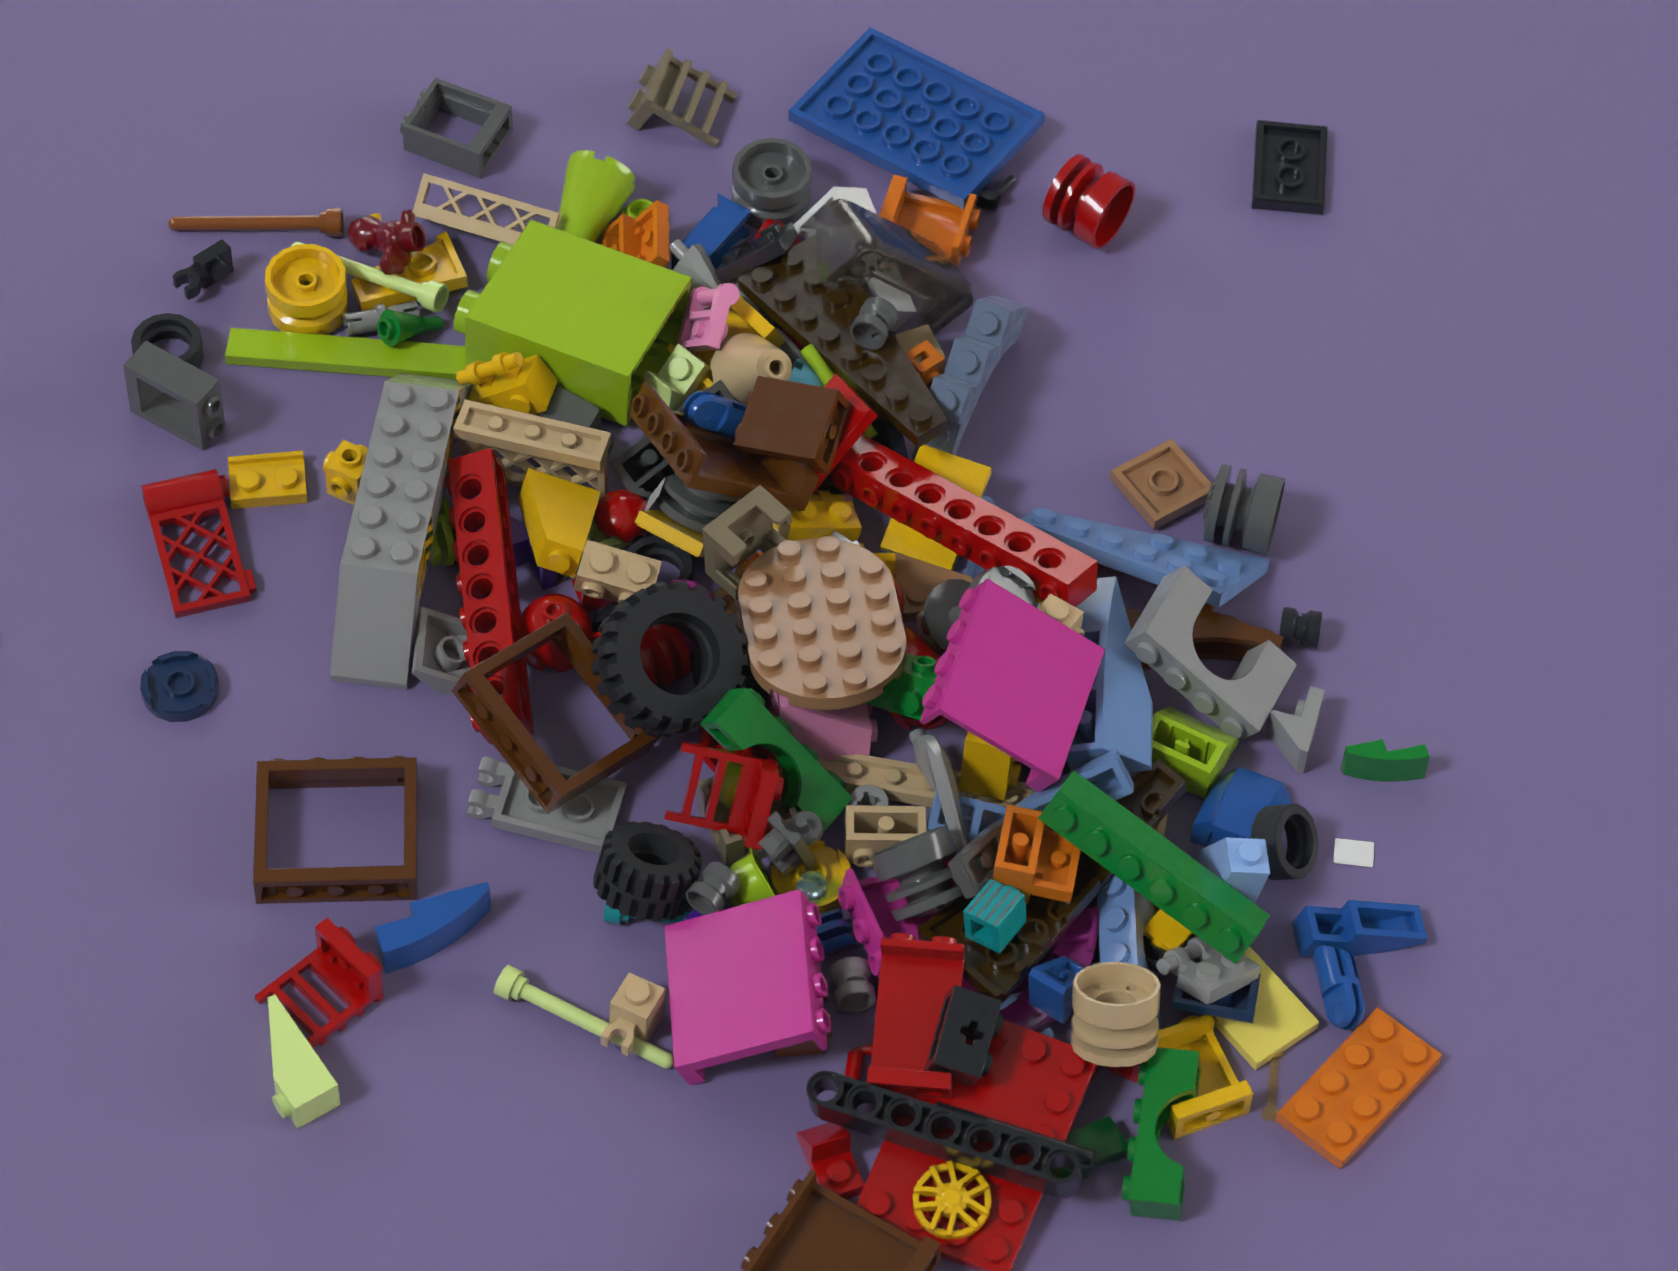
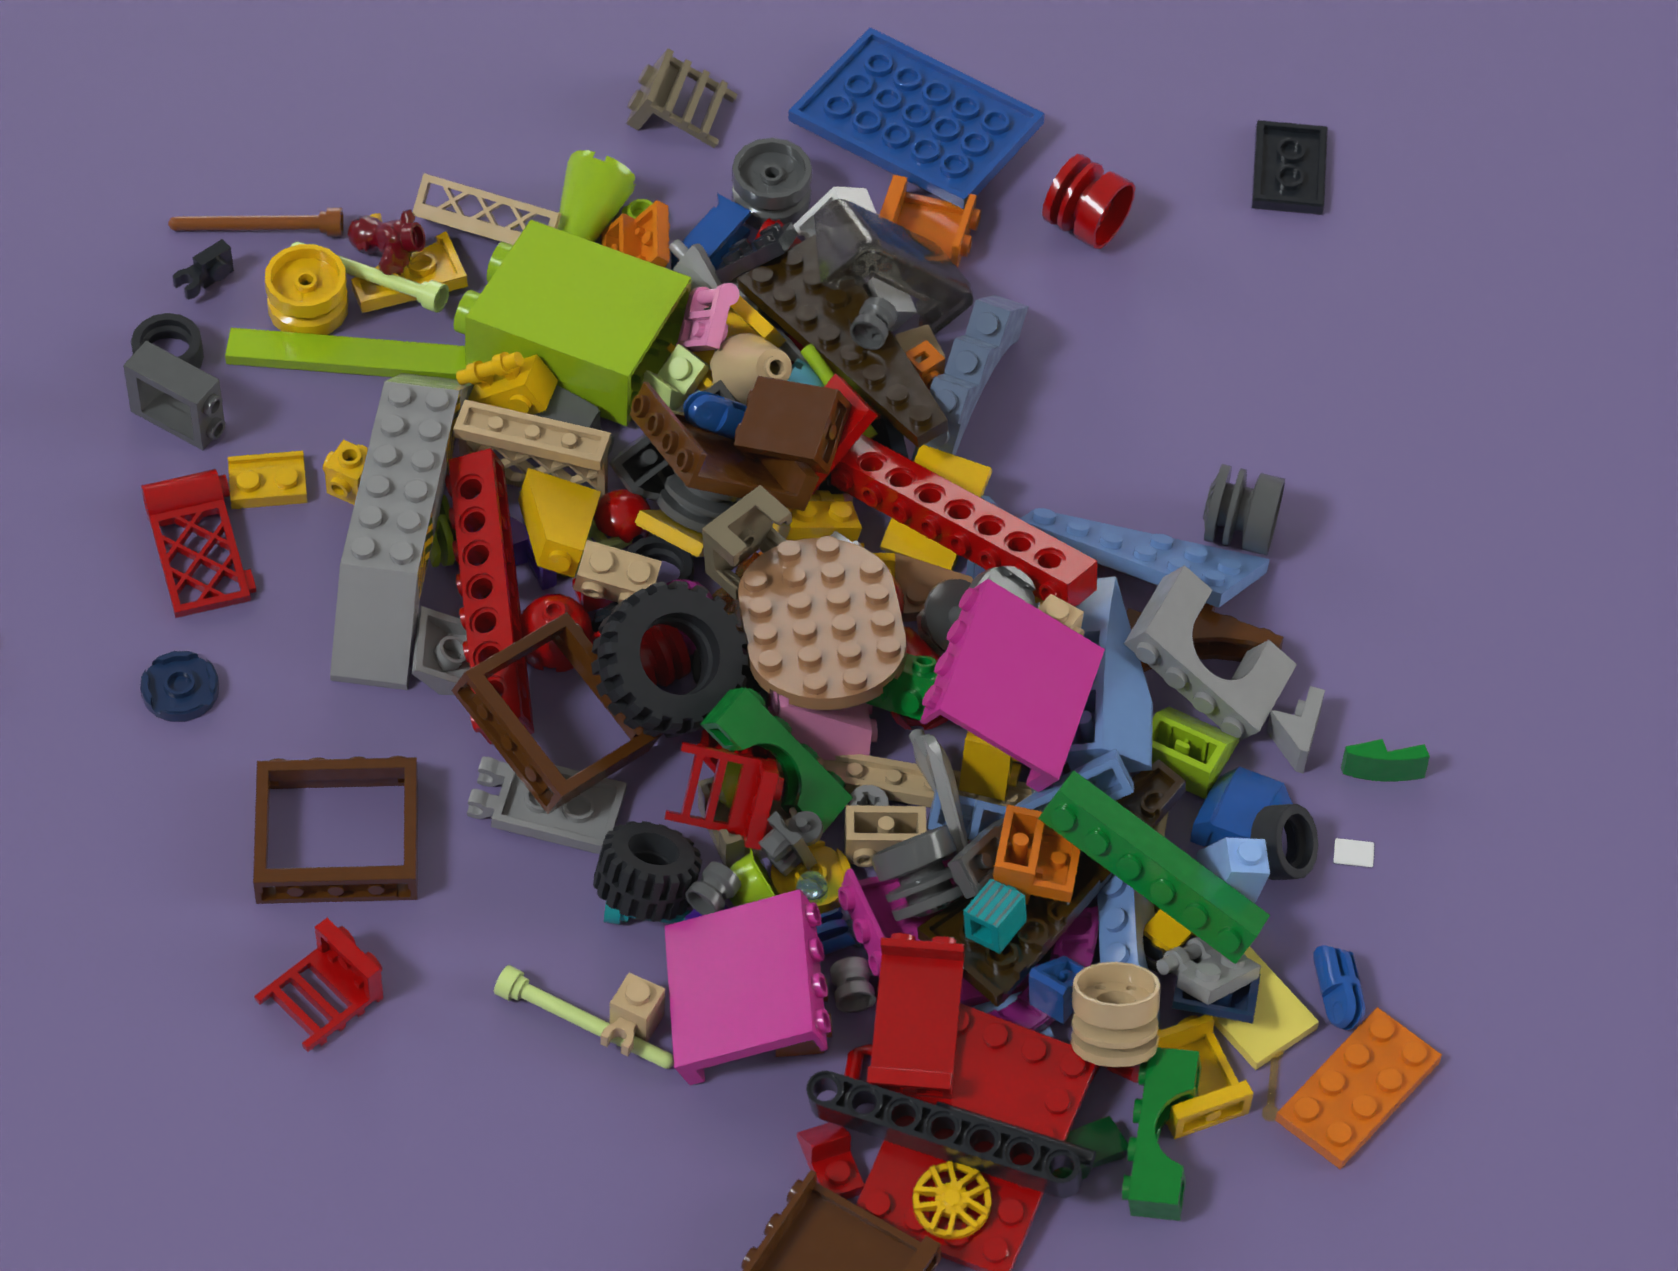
(300, 1078): yellowish green slope -> none
(367, 320): light grey pin -> none
(398, 326): green cone -> none
(432, 926): blue slope -> none
(443, 96): dark grey window -> none
(655, 494): white sticker -> none
(949, 1052): black brick -> none
(991, 197): black hand -> none
(1161, 484): medium nougat plate -> none
(1301, 628): black wheel -> none
(1359, 927): blue slope -> none

